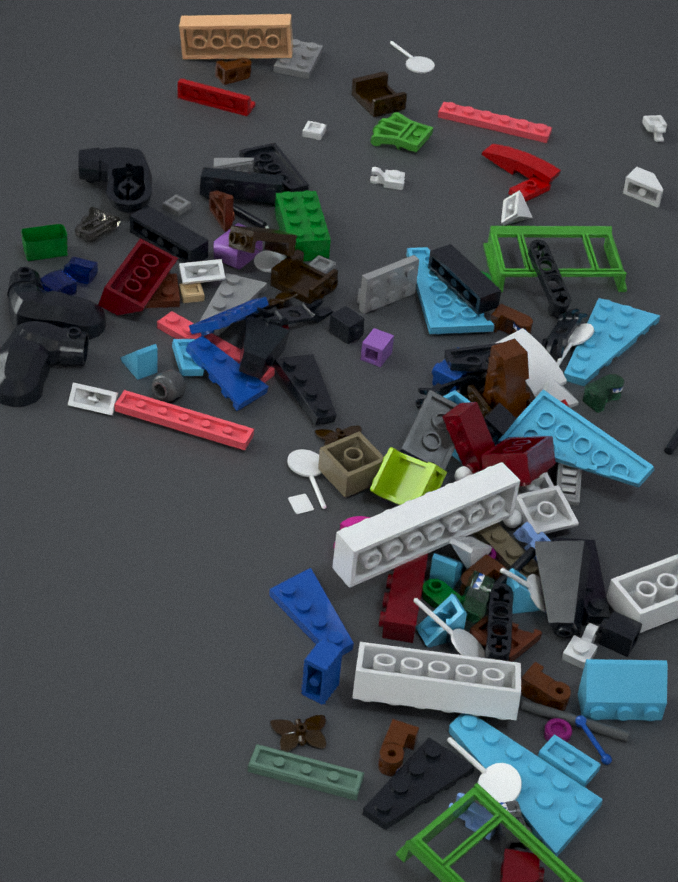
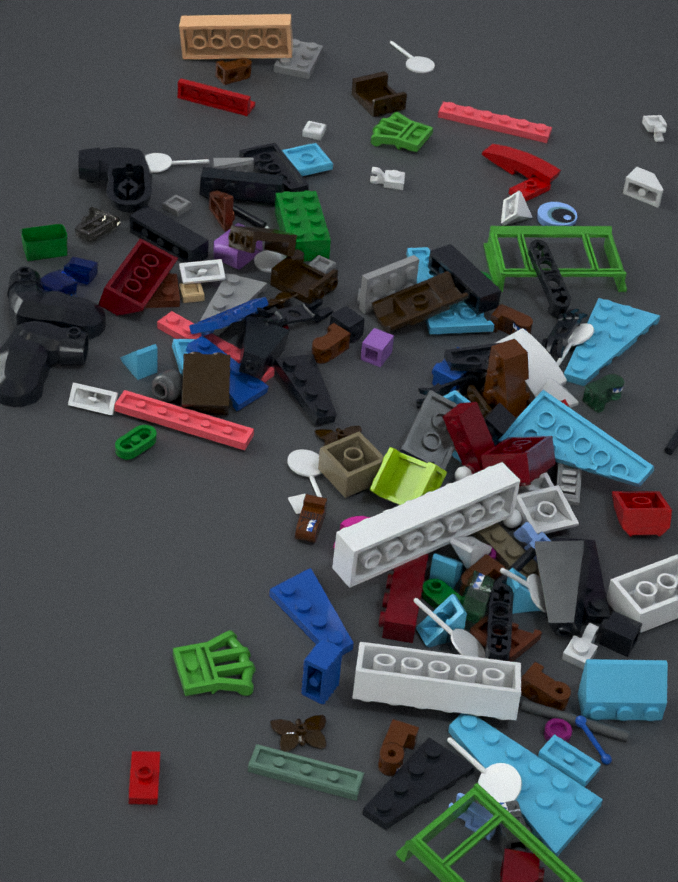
(135, 442): none -> green plate
(144, 777): none -> red plate
(161, 162): none -> white piece
(199, 673): none -> bright green plate
(206, 383): none -> dark brown panel
(308, 159): none -> medium azure plate
(311, 518): none -> reddish brown leg
(331, 344): none -> reddish brown leg
(418, 302): none -> dark brown piece
(556, 214): none -> tile
(642, 512): none -> red slope

